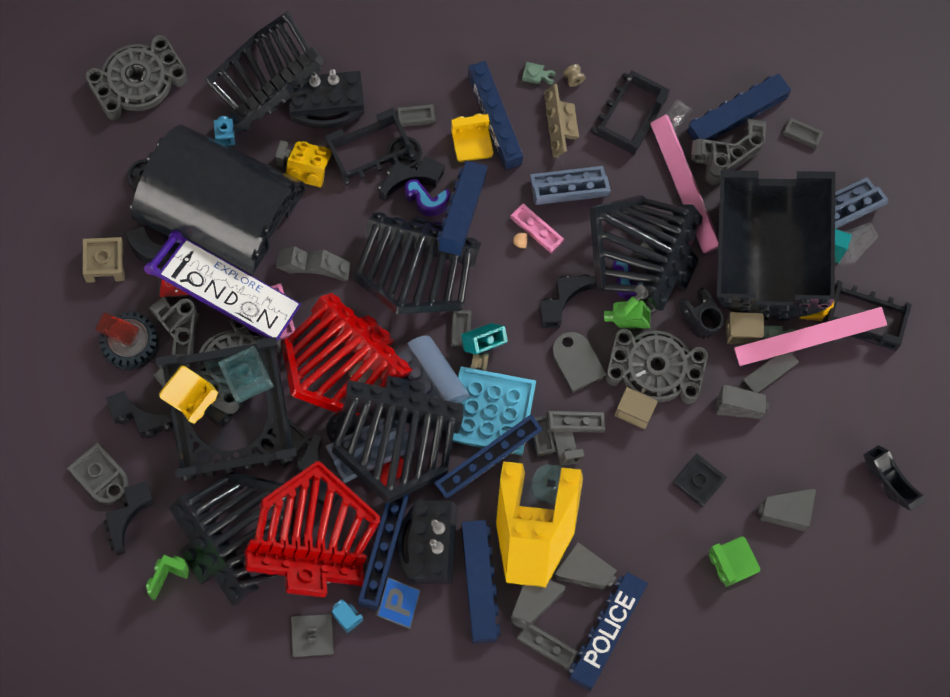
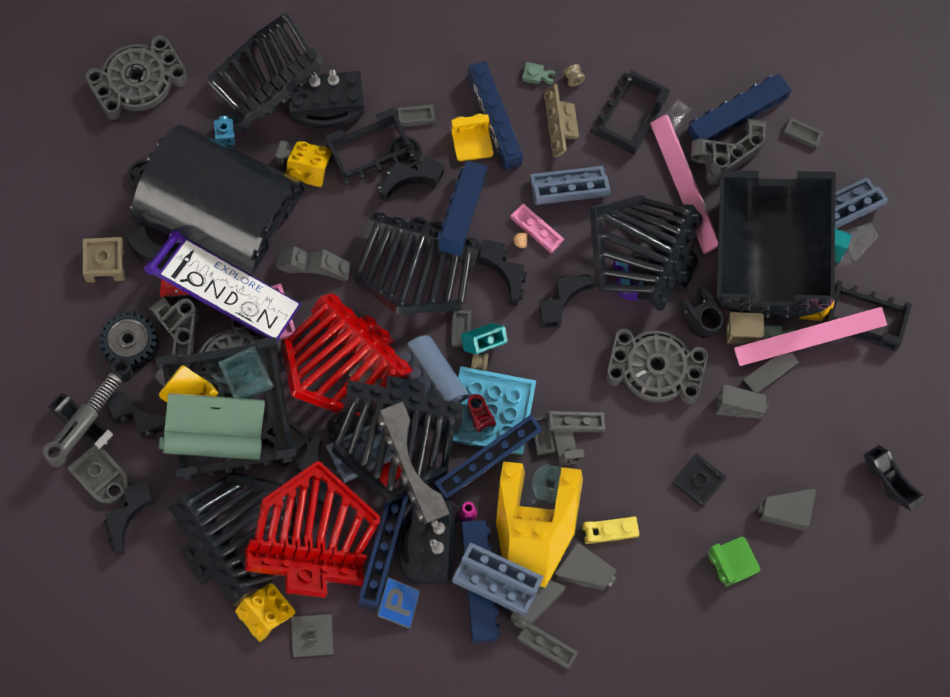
(65, 408): none -> black arch
(86, 414): none -> piece
(117, 329): clear red tile -> none
(167, 564): bright green bracket -> none
(223, 431): none -> sand green door
(264, 611): none -> yellow bracket
(346, 615): dark azure brick -> none
(425, 203): dark purple animal -> none
(429, 502): none -> flat silver arch
(467, 515): none -> dark pink cone
(482, 416): none -> dark red piece
(495, 256): none -> black arch
(497, 579): none -> sand blue brick
(577, 363): dark grey tile -> none
(608, 631): dark blue brick -> none
(611, 530): none -> light yellow plate
(633, 312): bright green torso -> none
(635, 408): dark tan piece -> none

